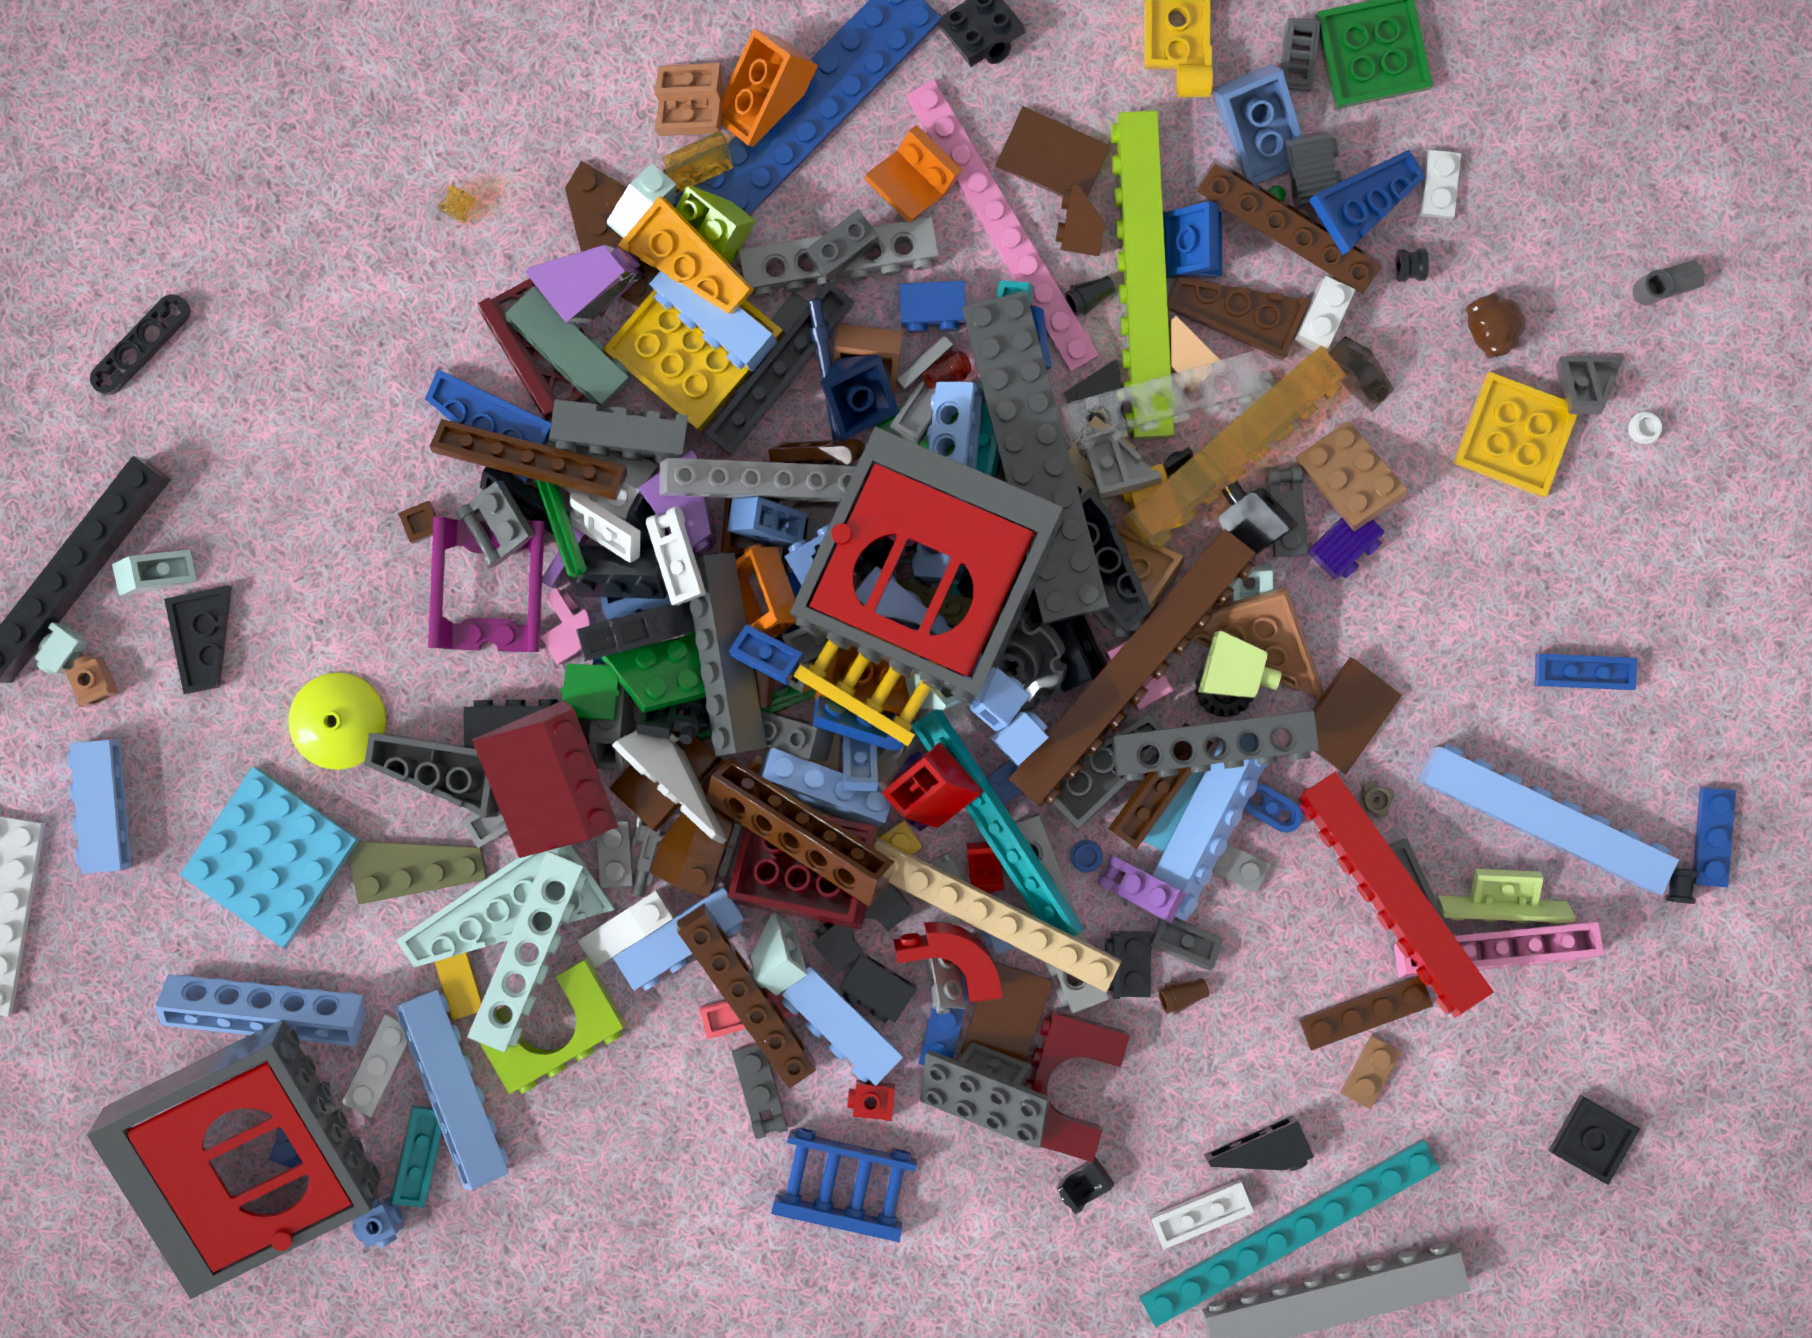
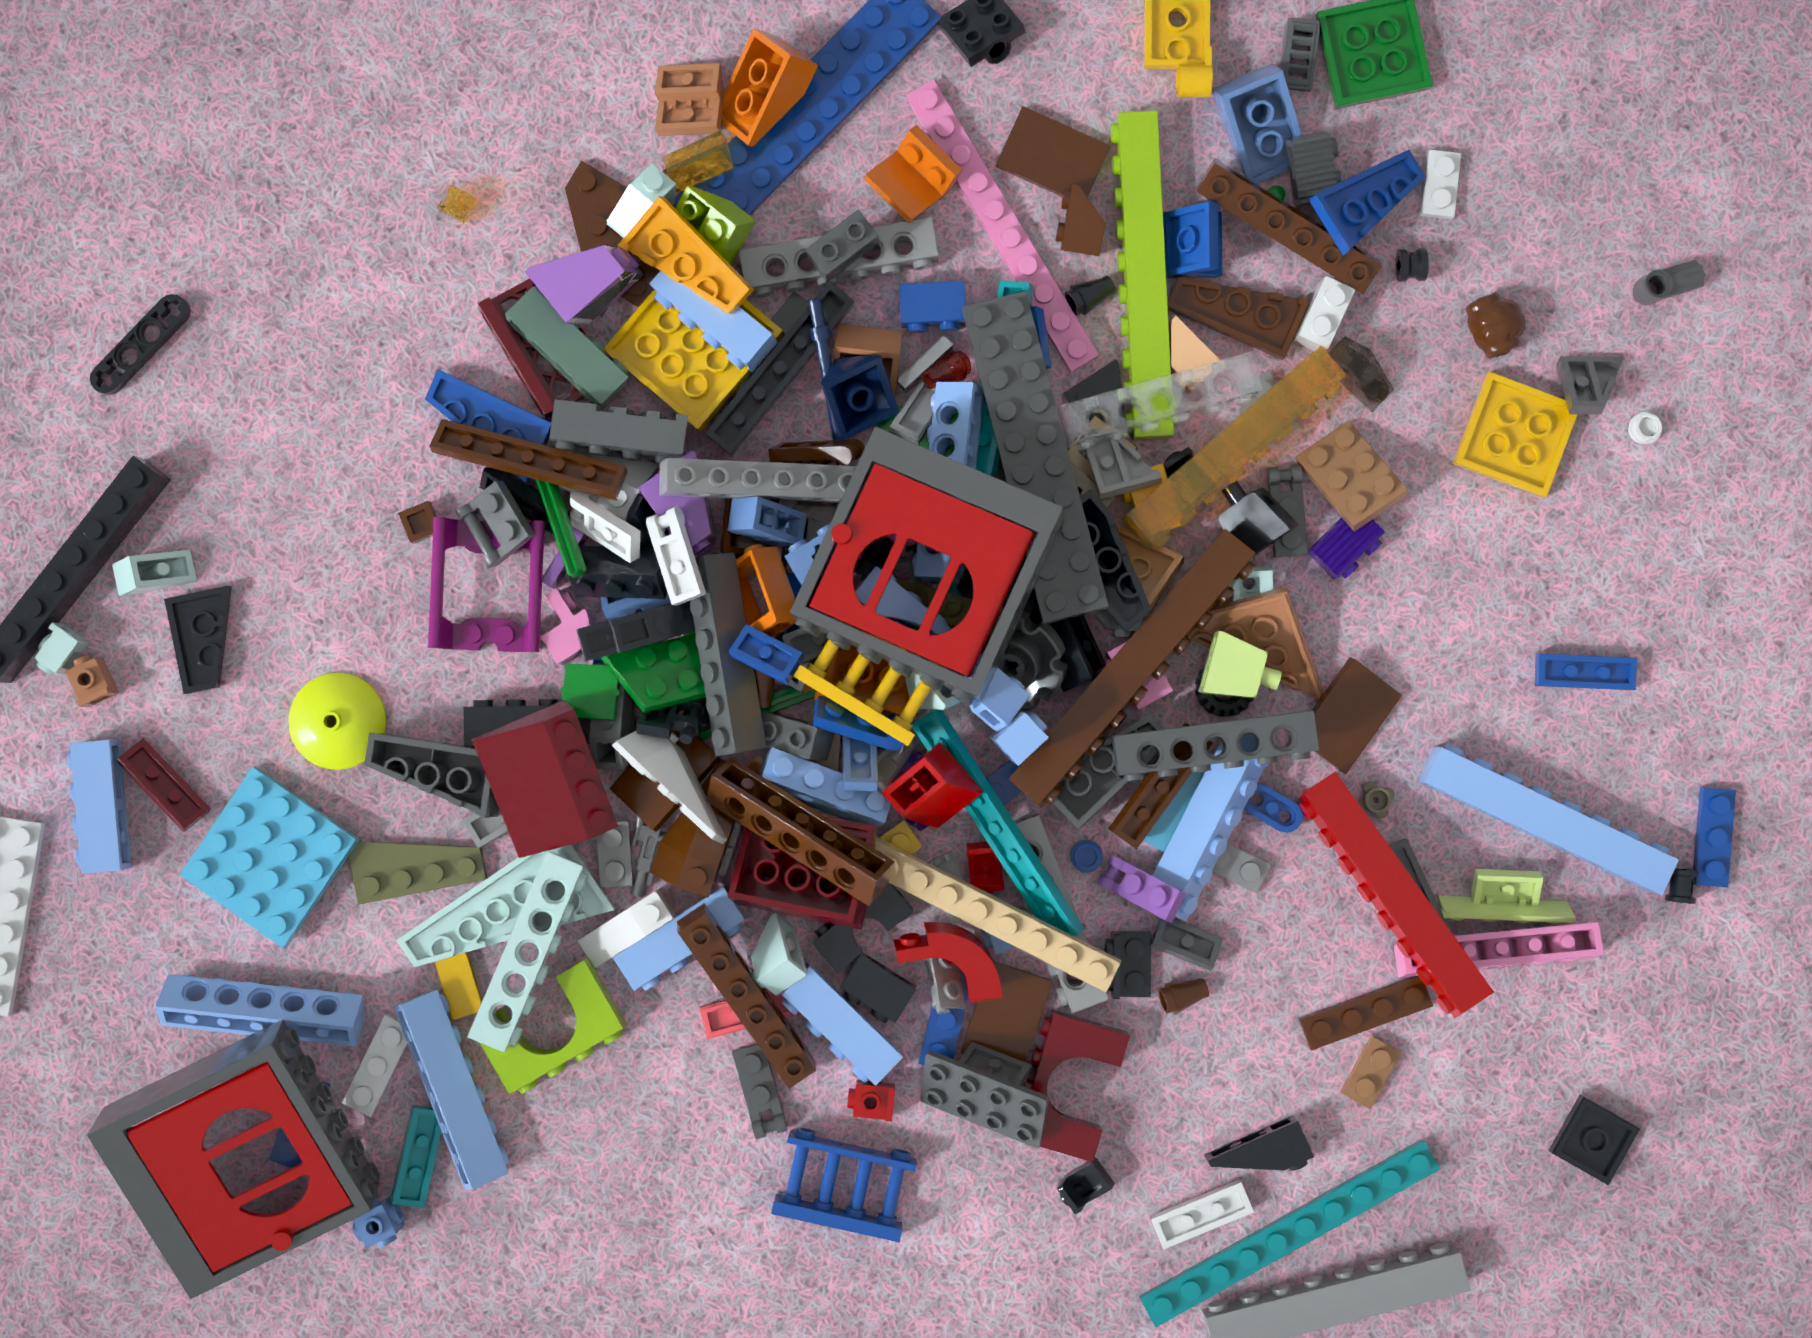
(163, 785): none -> dark red plate

